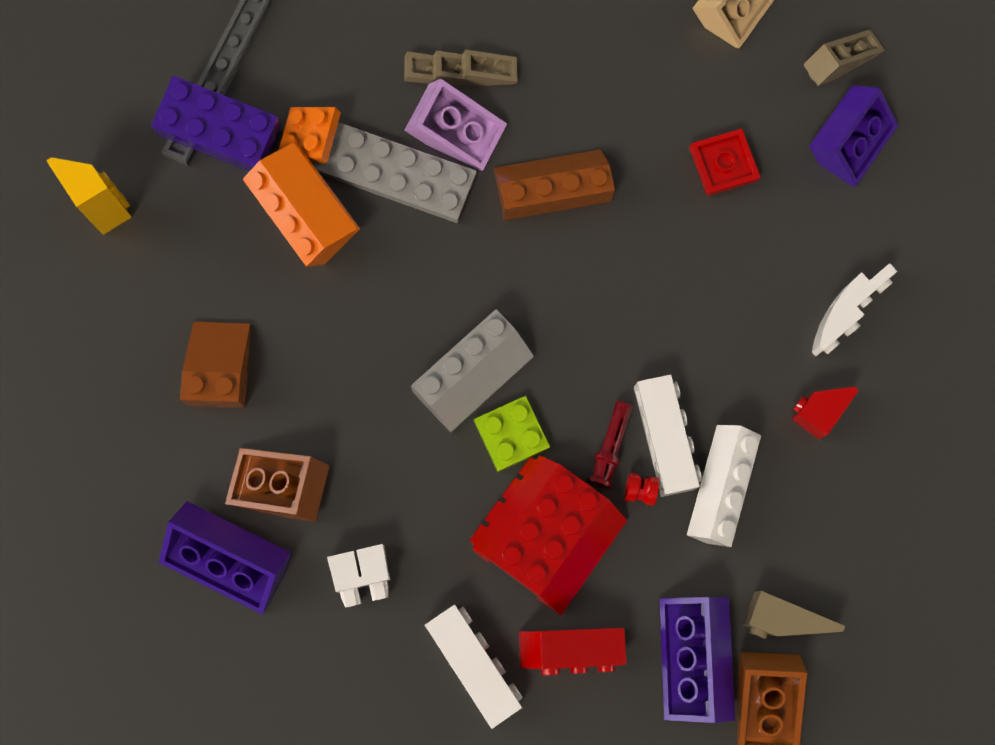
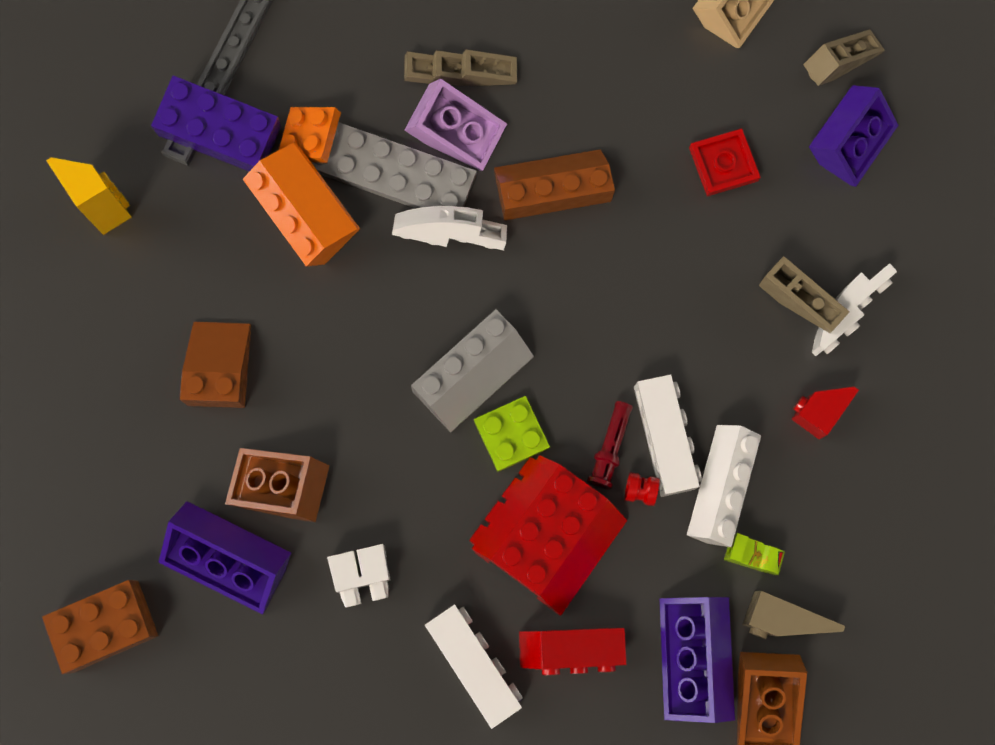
(100, 626): none -> dark orange brick
(440, 223): none -> white slope
(754, 555): none -> lime leg
(803, 296): none -> dark tan slope

